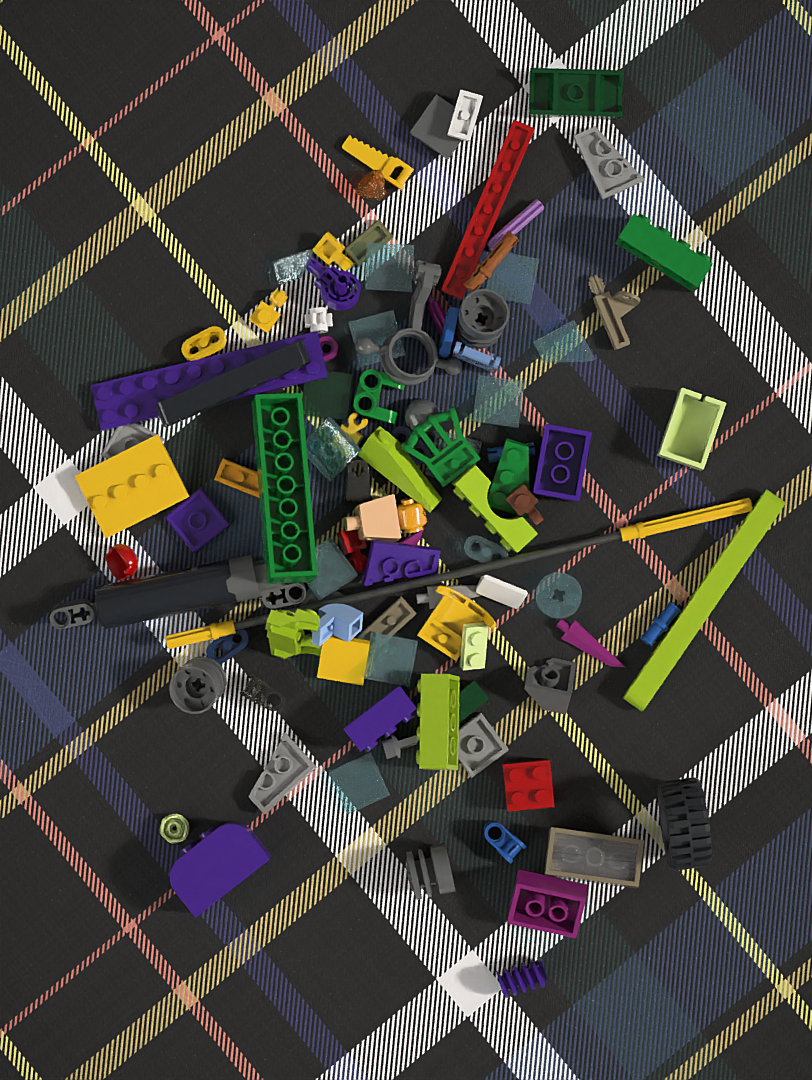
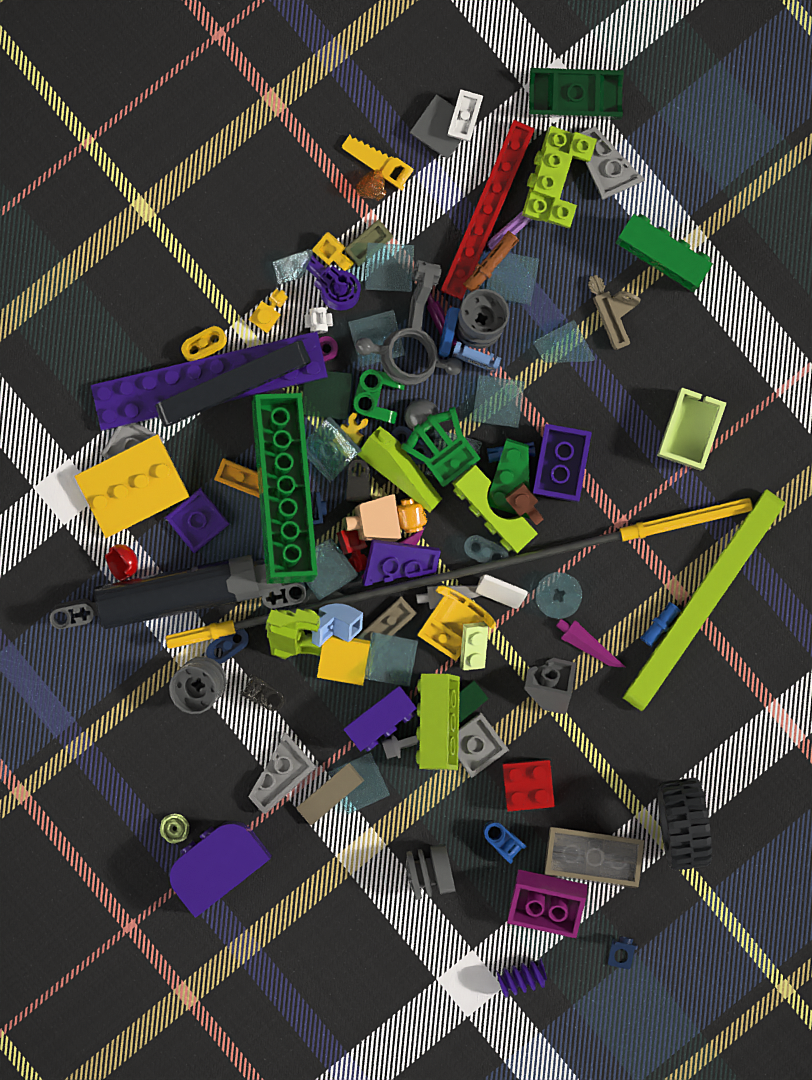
(322, 510): none -> dark blue bracket
(330, 794): none -> dark tan tile
(550, 175): none -> lime bracket
(622, 943): none -> dark blue bracket

